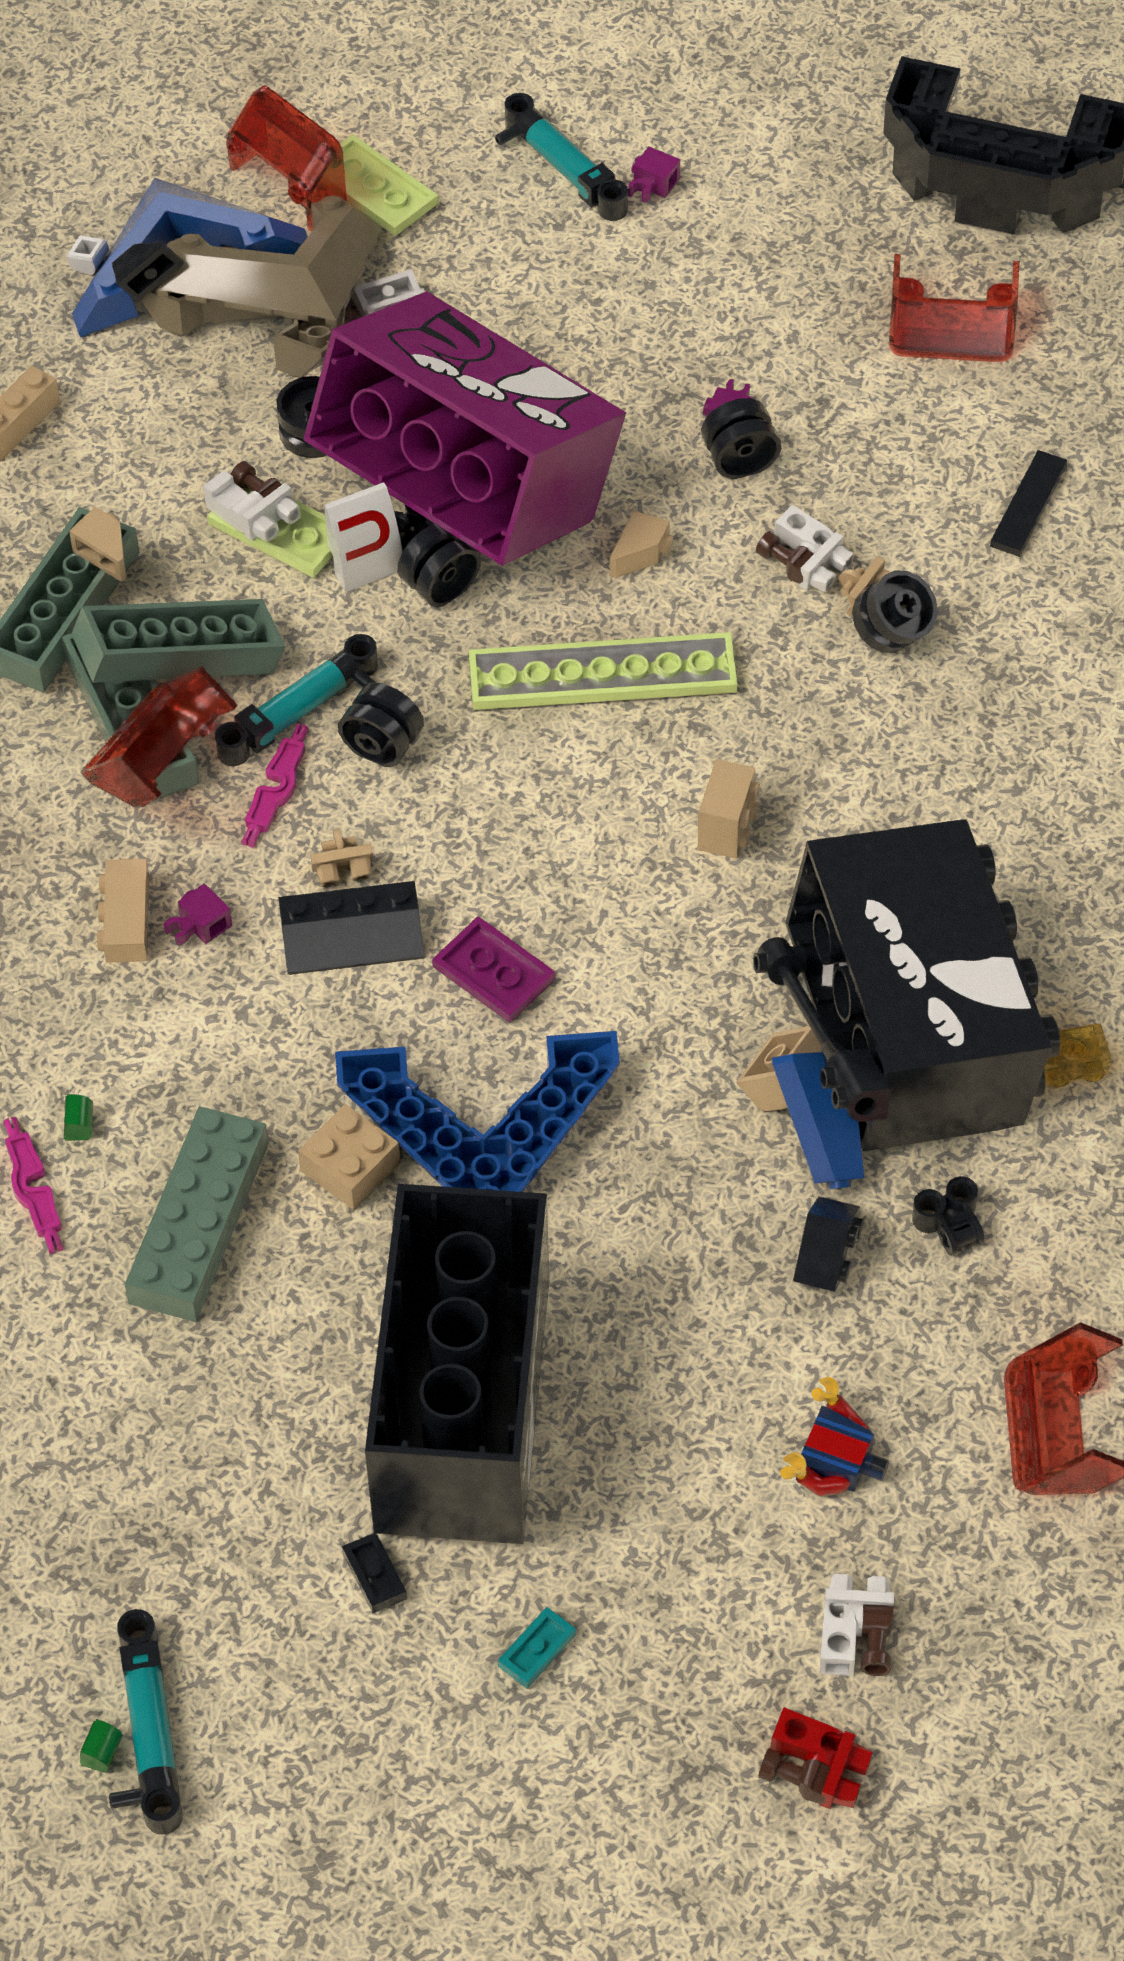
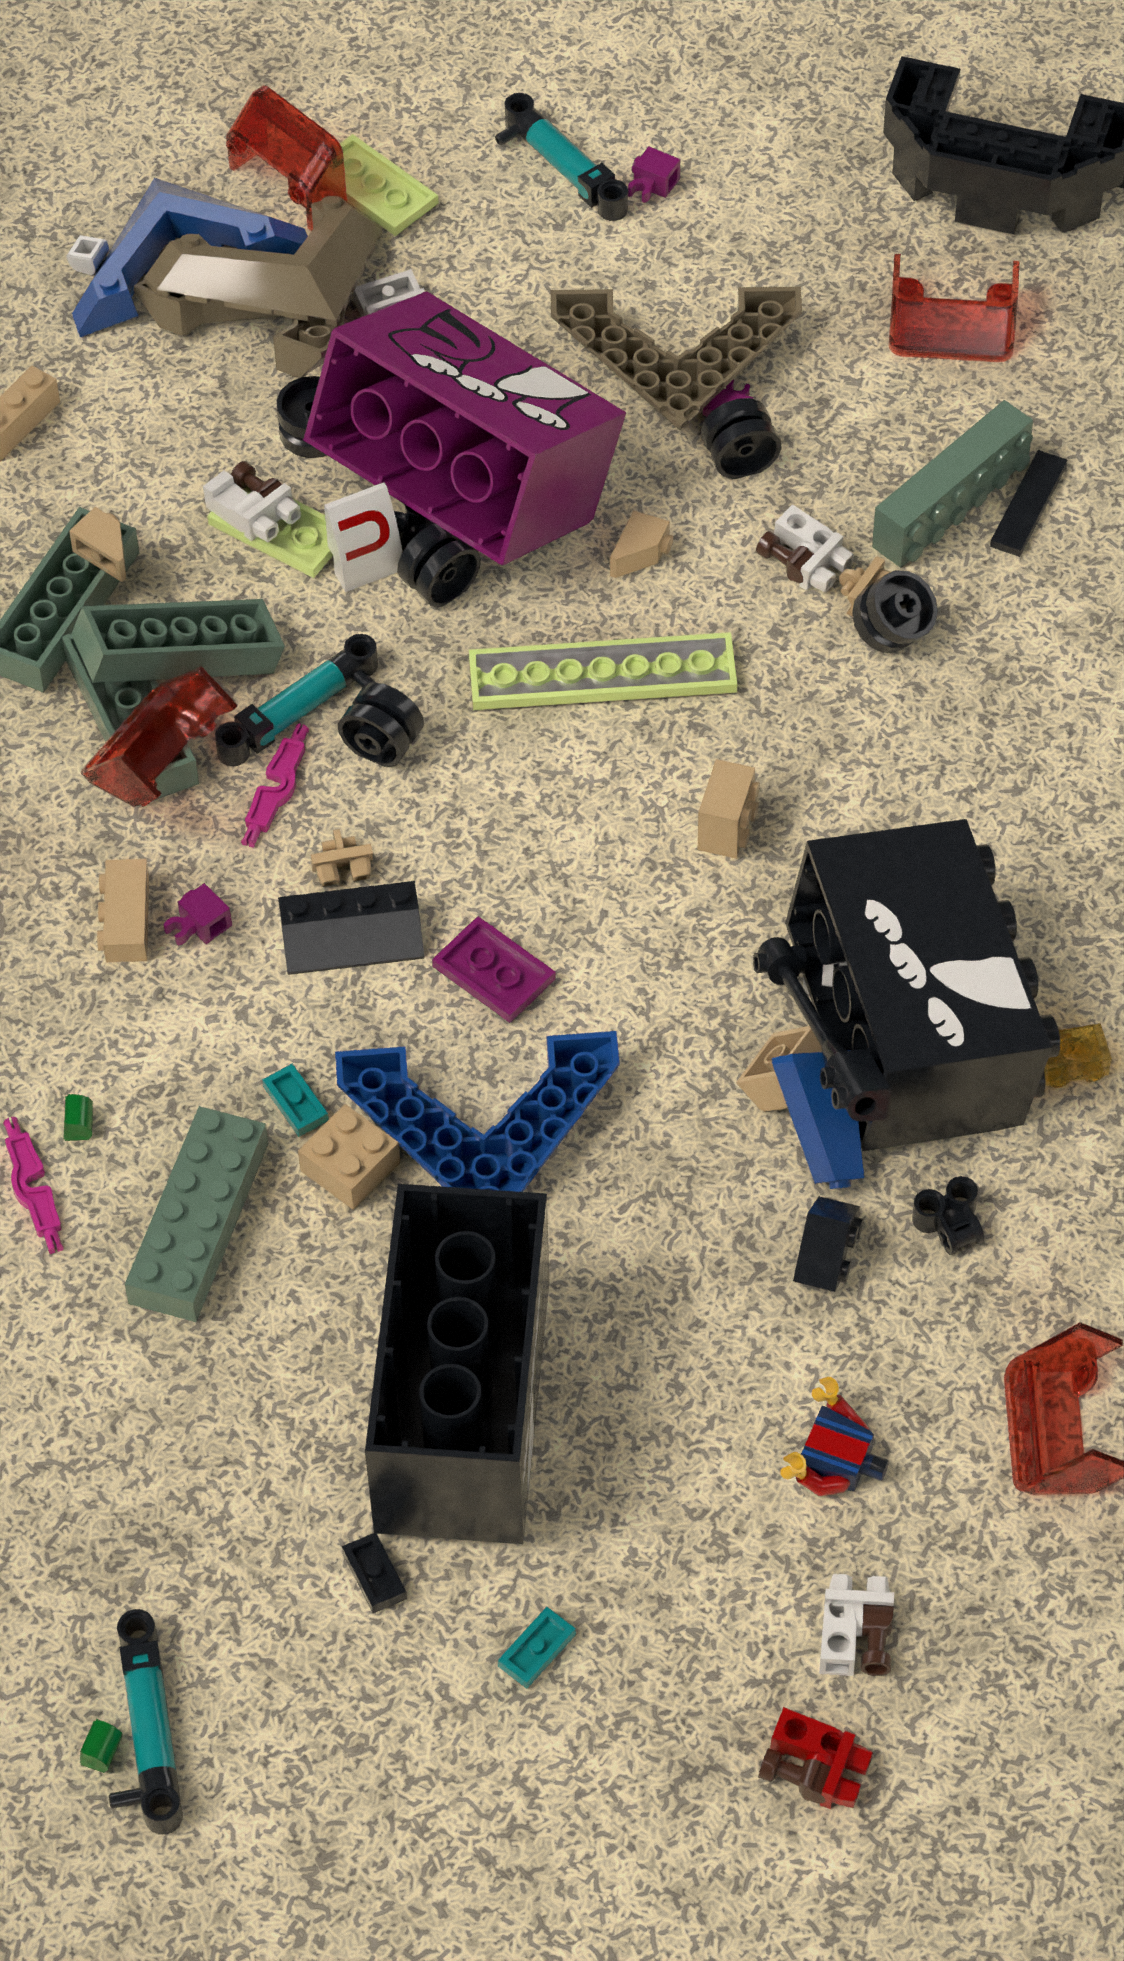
(145, 267): black slope -> none
(295, 1100): none -> teal plate
(669, 382): none -> dark tan wedge
(952, 484): none -> sand green brick

